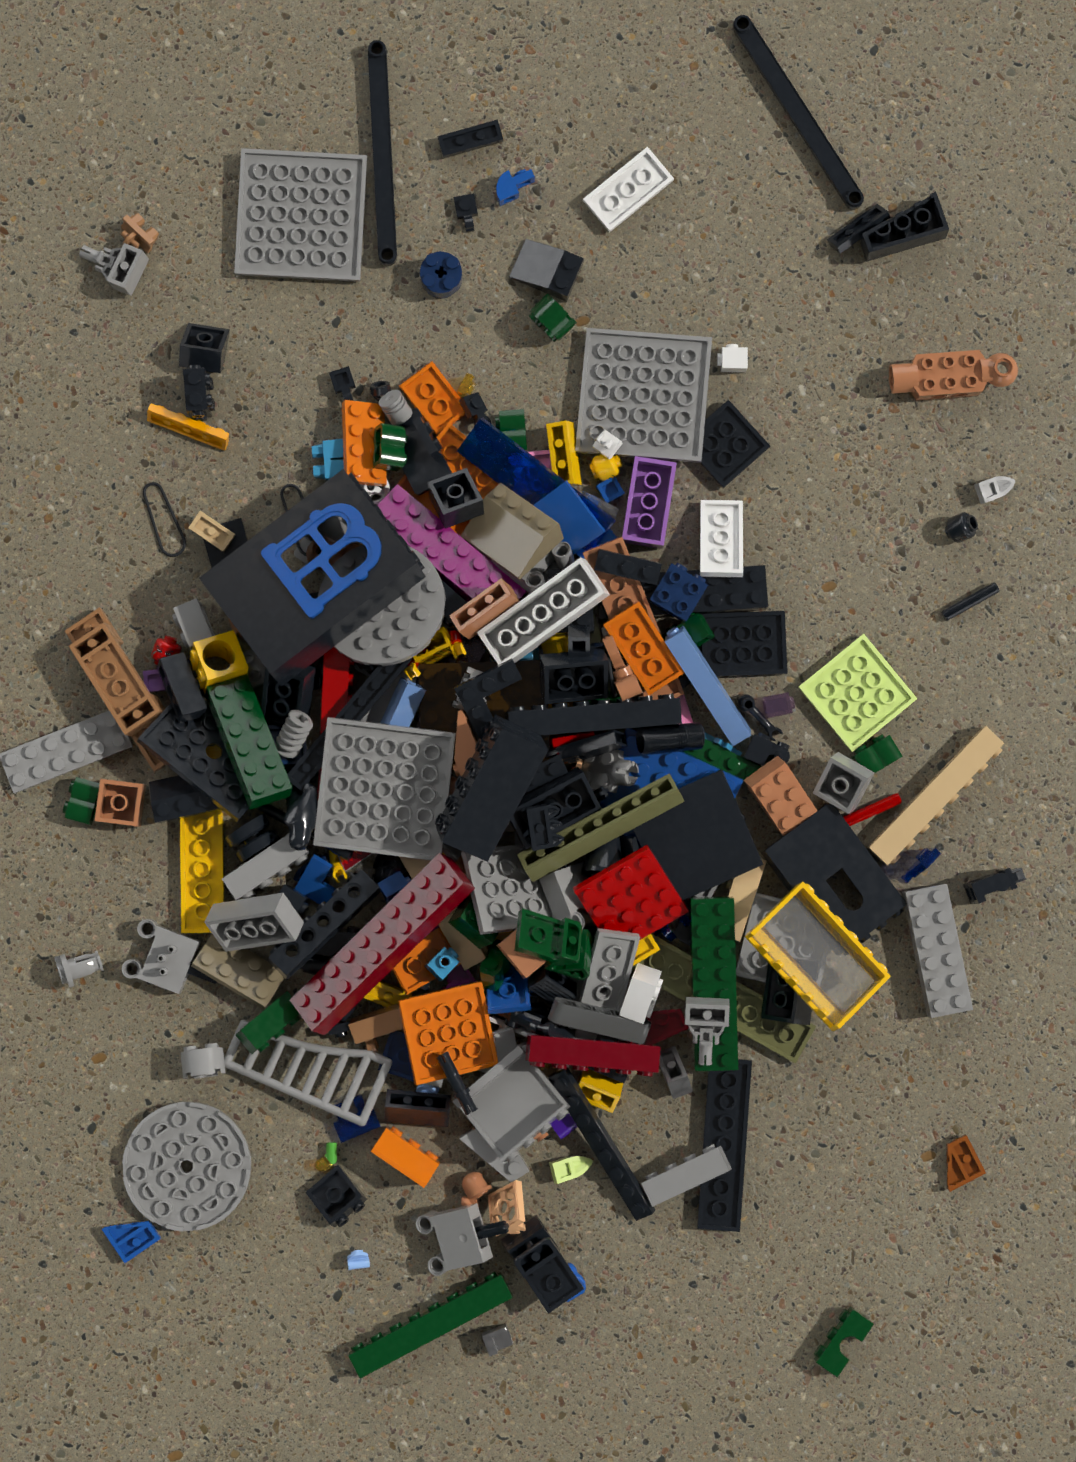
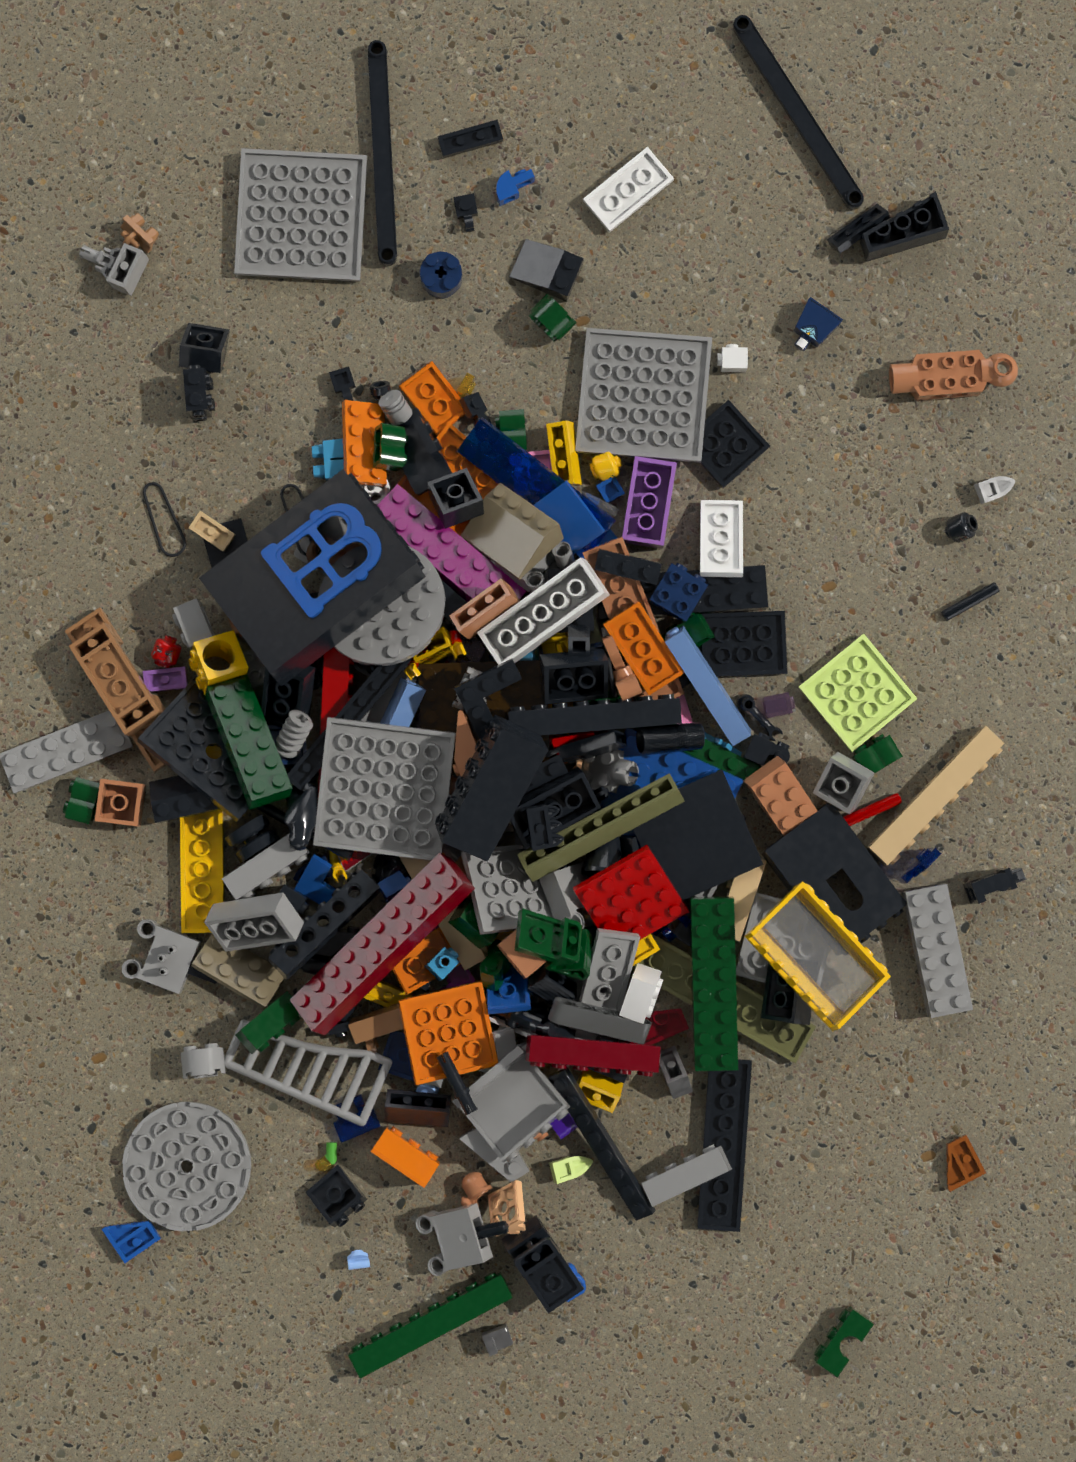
(77, 967): light grey piece -> none
(182, 687): black brick -> none
(186, 426): light orange plate -> none
(607, 444): white tile -> none
(707, 1019): light grey brick -> none
(815, 325): none -> dark blue torso

